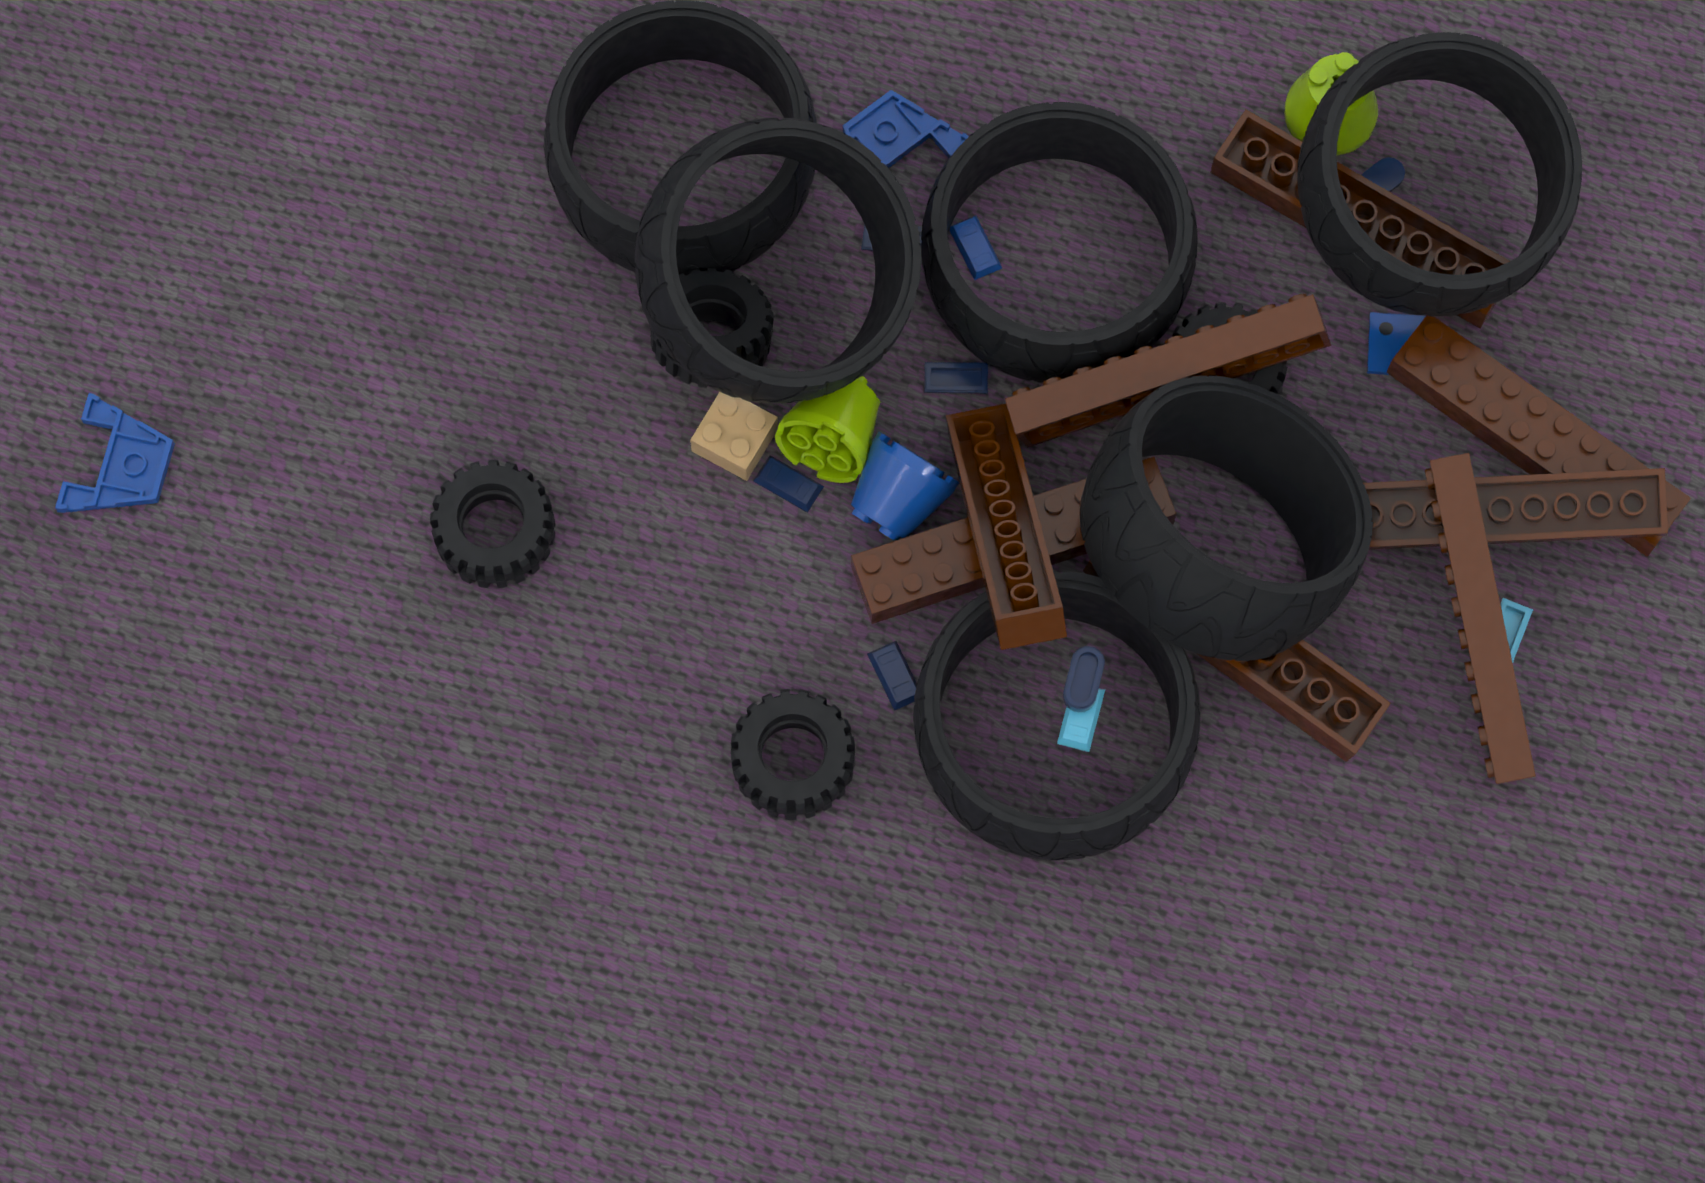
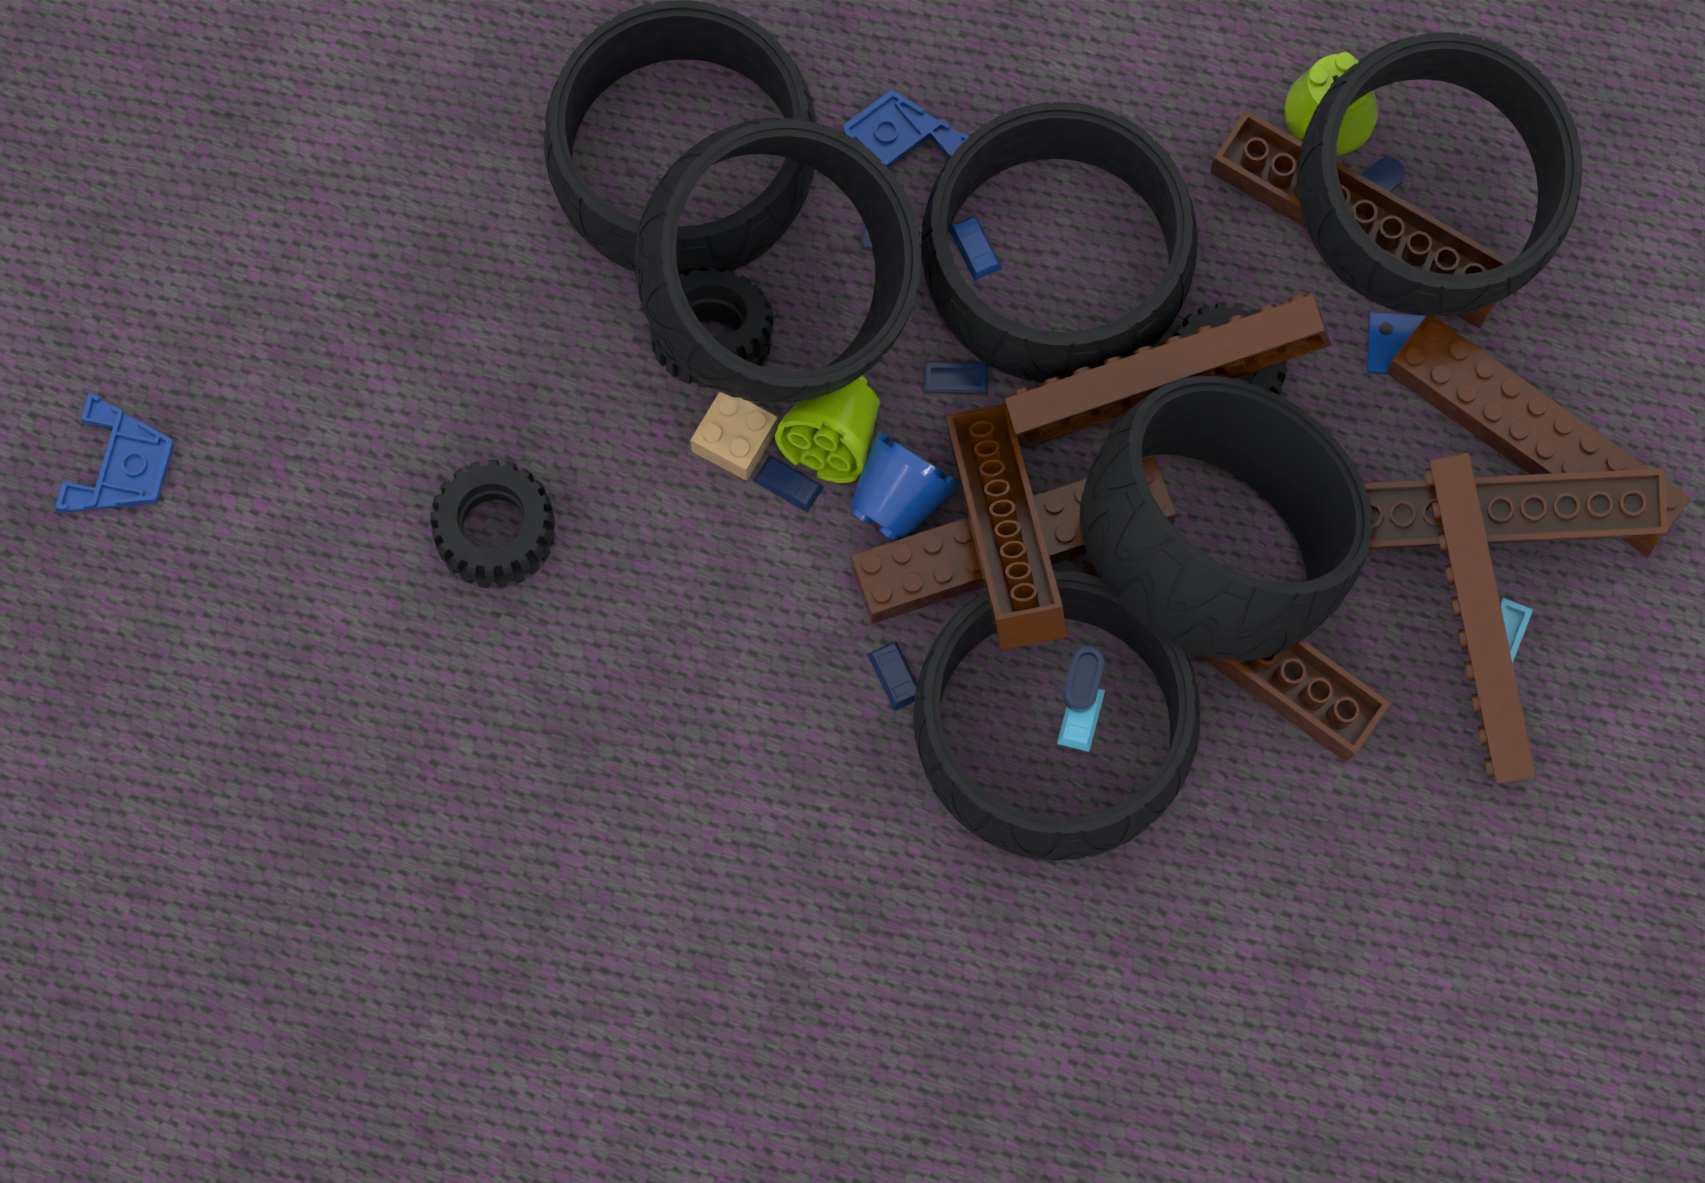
(782, 713): black tyre -> none

